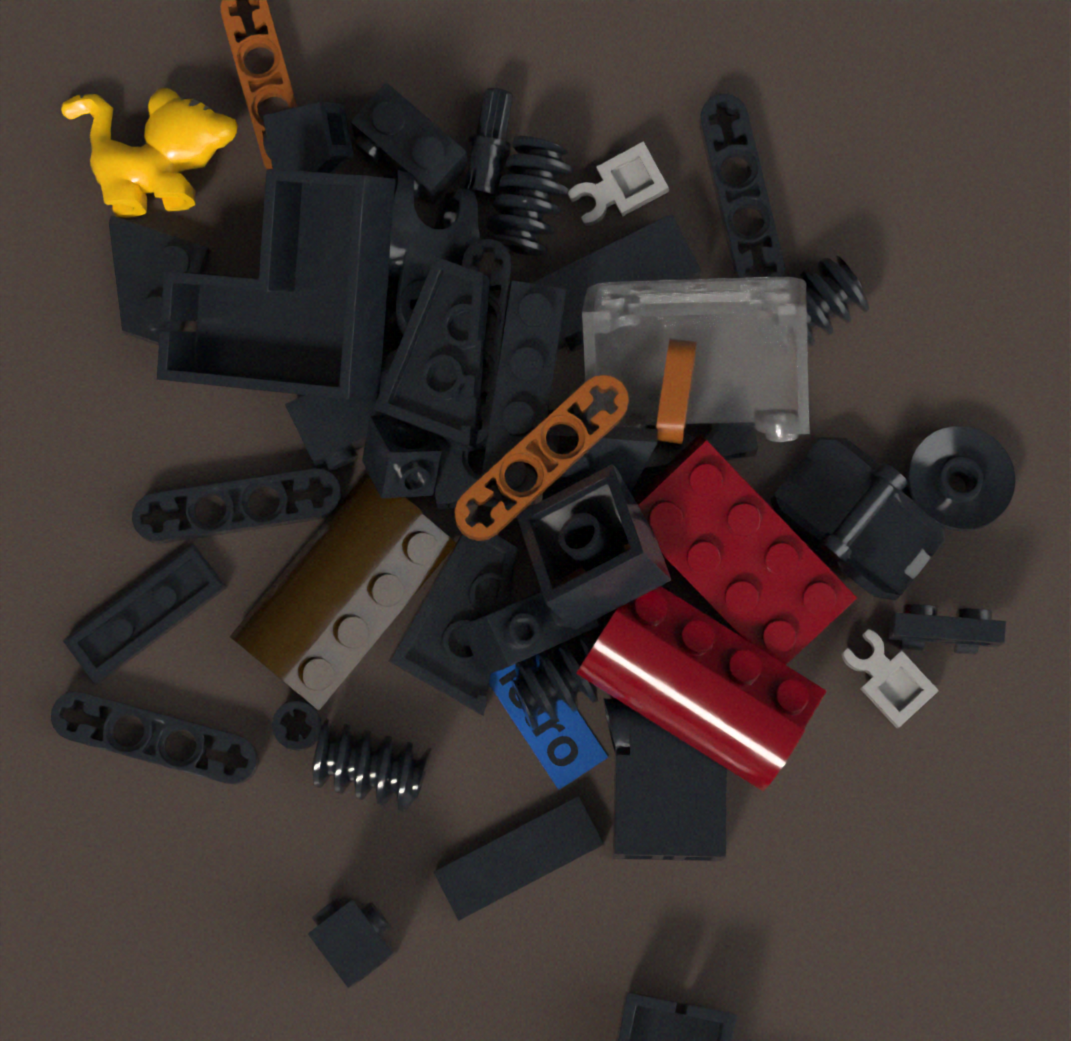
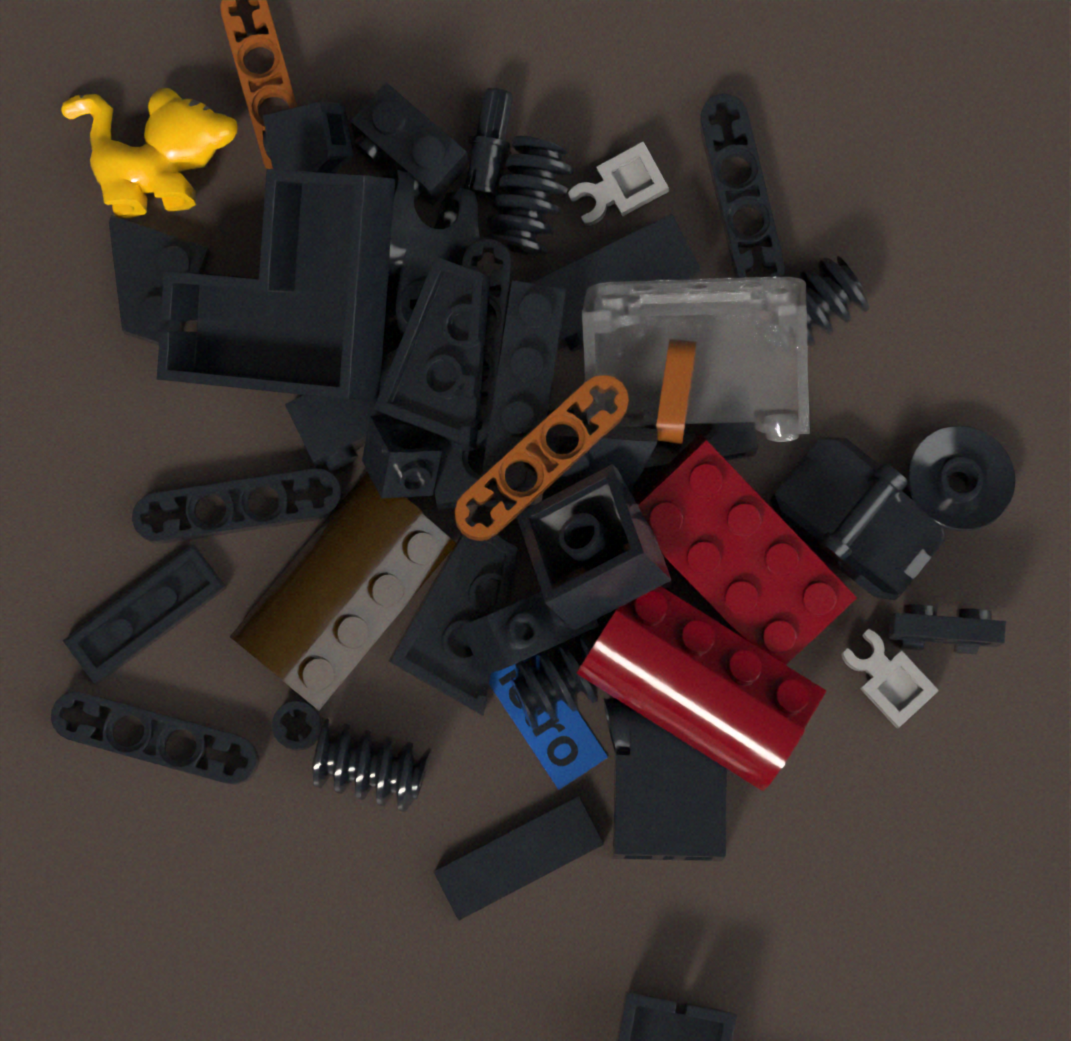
(352, 938): black brick -> none

